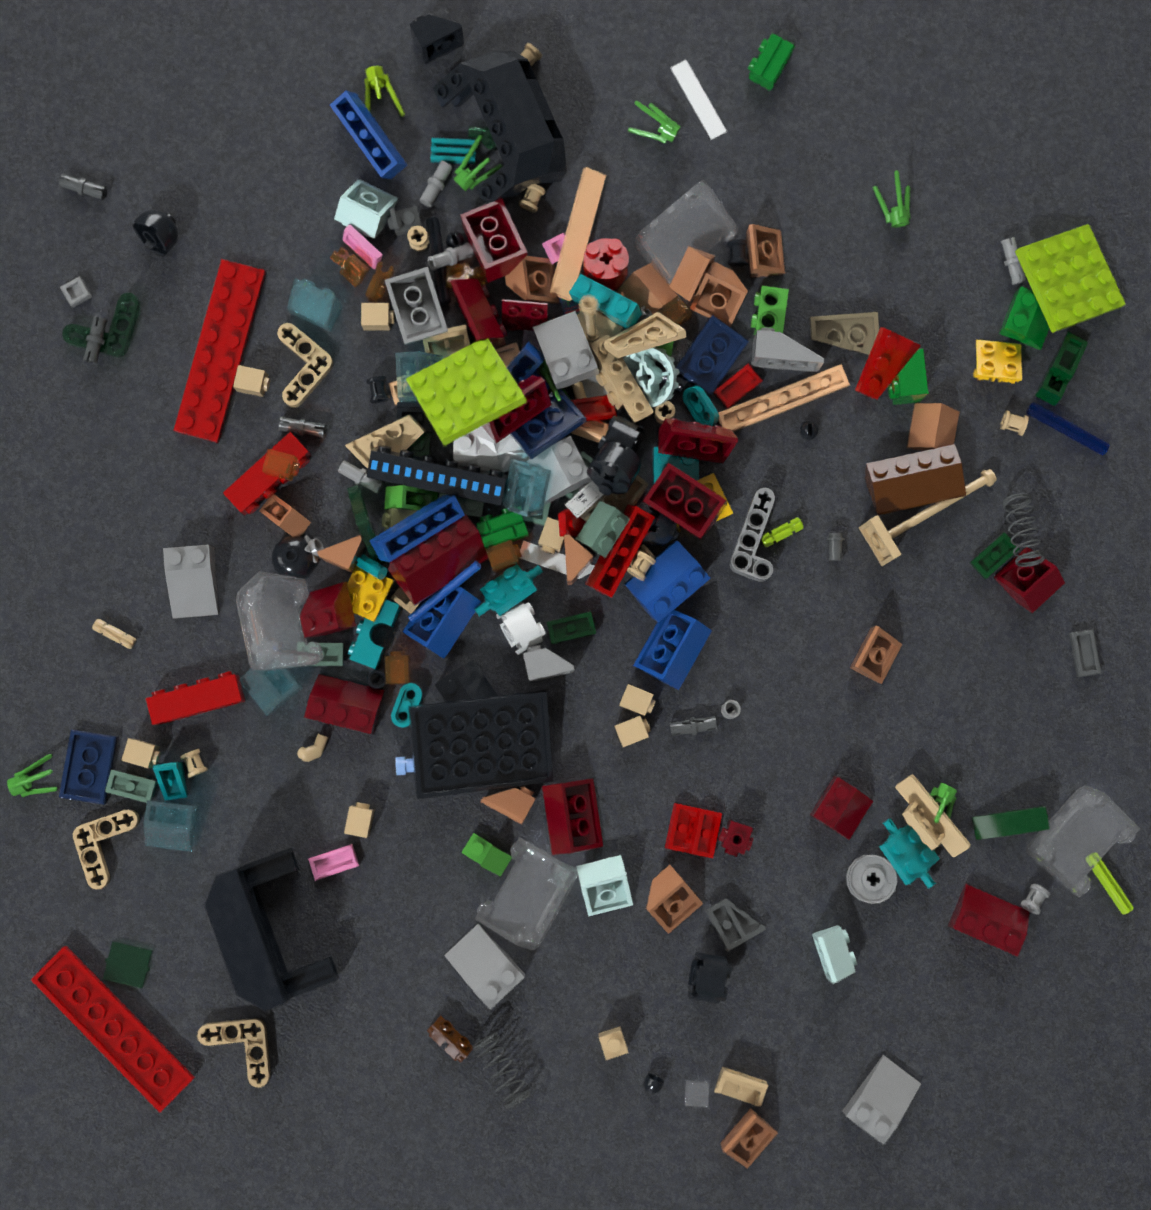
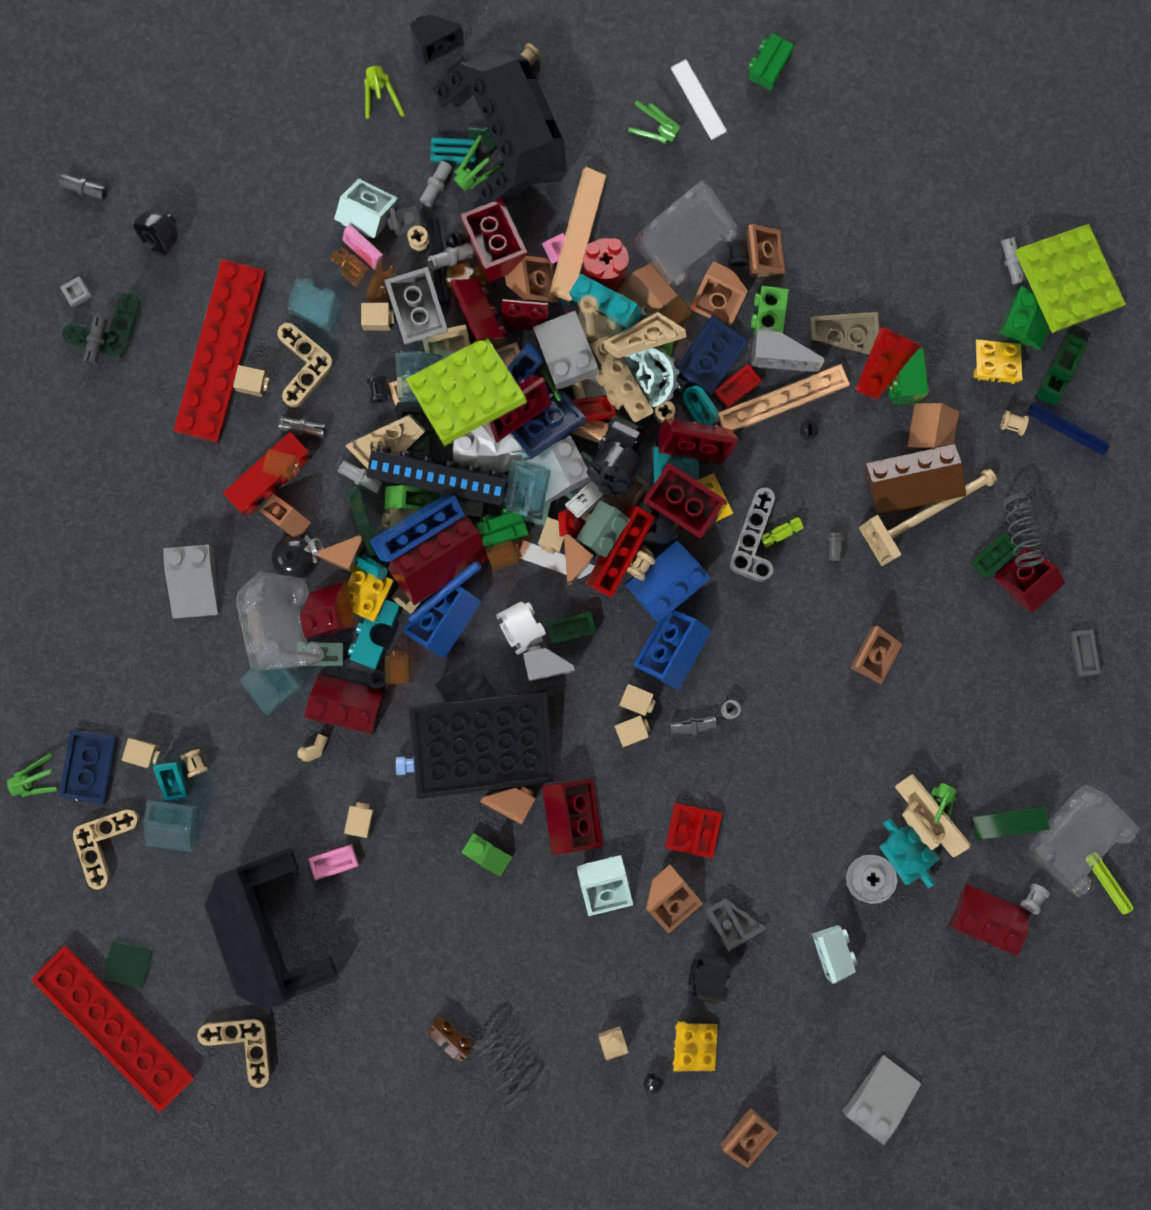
(114, 633): tan axle -> none
(130, 786): sand green plate -> none
(195, 699): red brick -> none
(368, 135): blue brick -> none
(402, 703): teal plate -> none
(484, 966): light grey slope -> none
(508, 590): teal plate -> none
(528, 896): clear windscreen -> none
(532, 197): tan bush -> none
(691, 272): nougat slope -> none
(695, 1047): none -> yellow hinge
(696, 1093): clear tile -> none
(733, 829): dark red brick -> none
(741, 1086): tan hinge -> none
(841, 807): dark red slope -> none
(899, 215): bright green plant -> none

